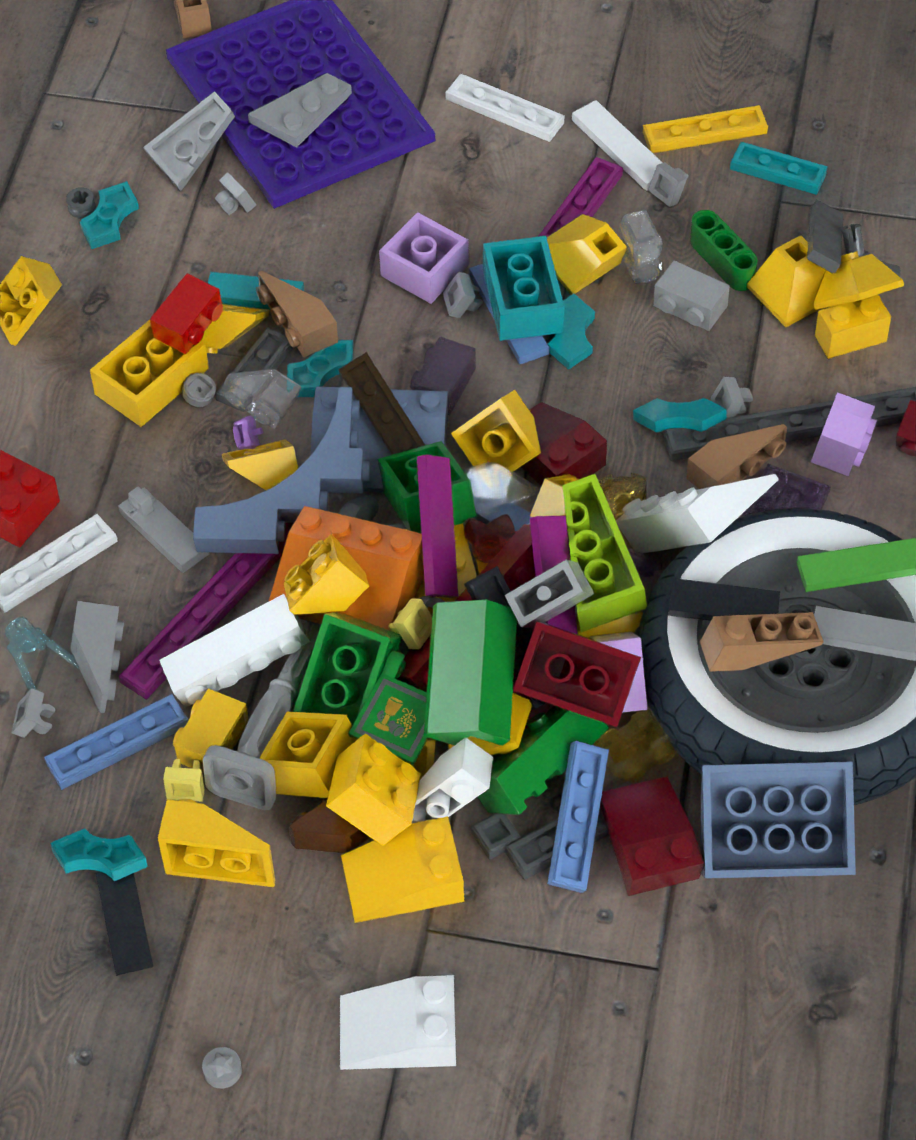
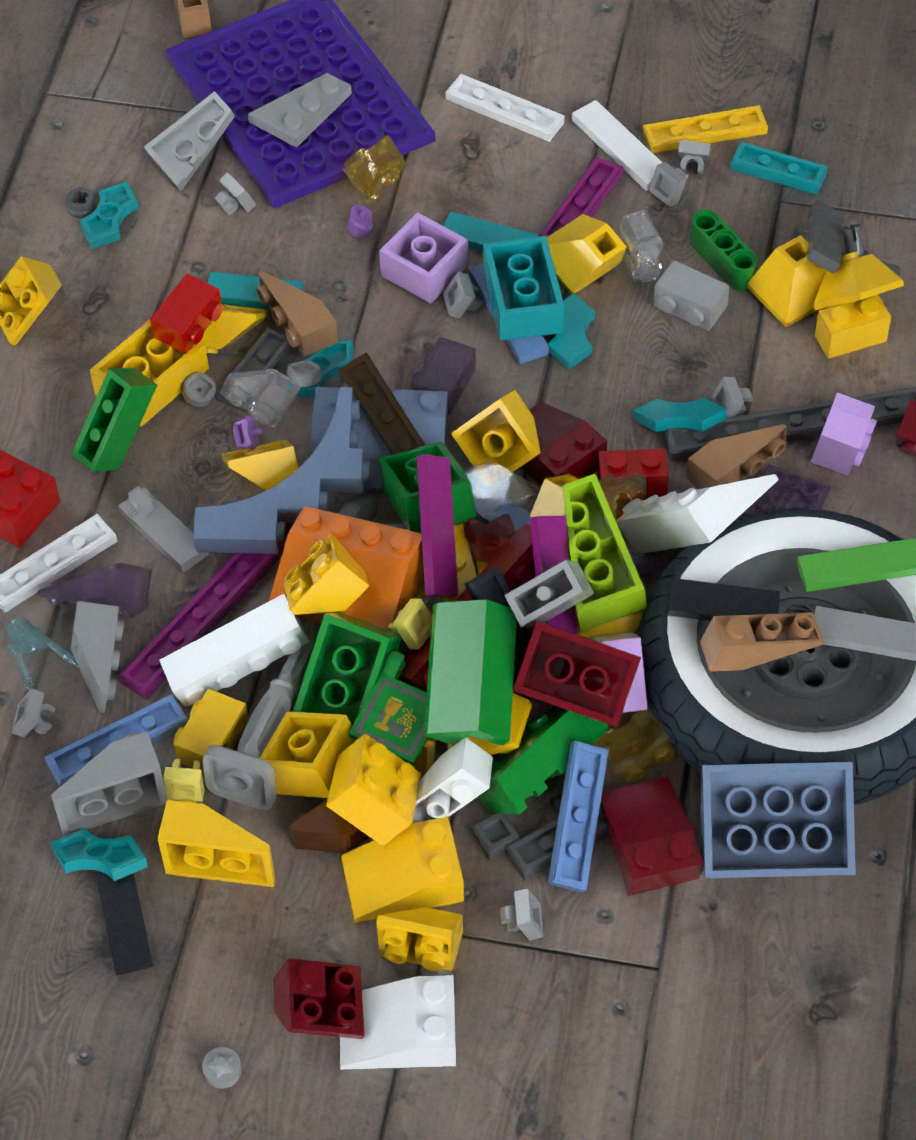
(111, 786): none -> light grey slope
(113, 585): none -> clear purple slope
(114, 419): none -> green brick
(304, 373): none -> light grey tile
(319, 998): none -> dark red slope
(360, 221): none -> medium lavender piece
(373, 167): none -> clear yellow cylinder
(420, 937): none -> yellow slope
(482, 231): none -> teal tile
(524, 915): none -> light grey tile
(645, 462): none -> red brick
(694, 152): none -> light grey tile

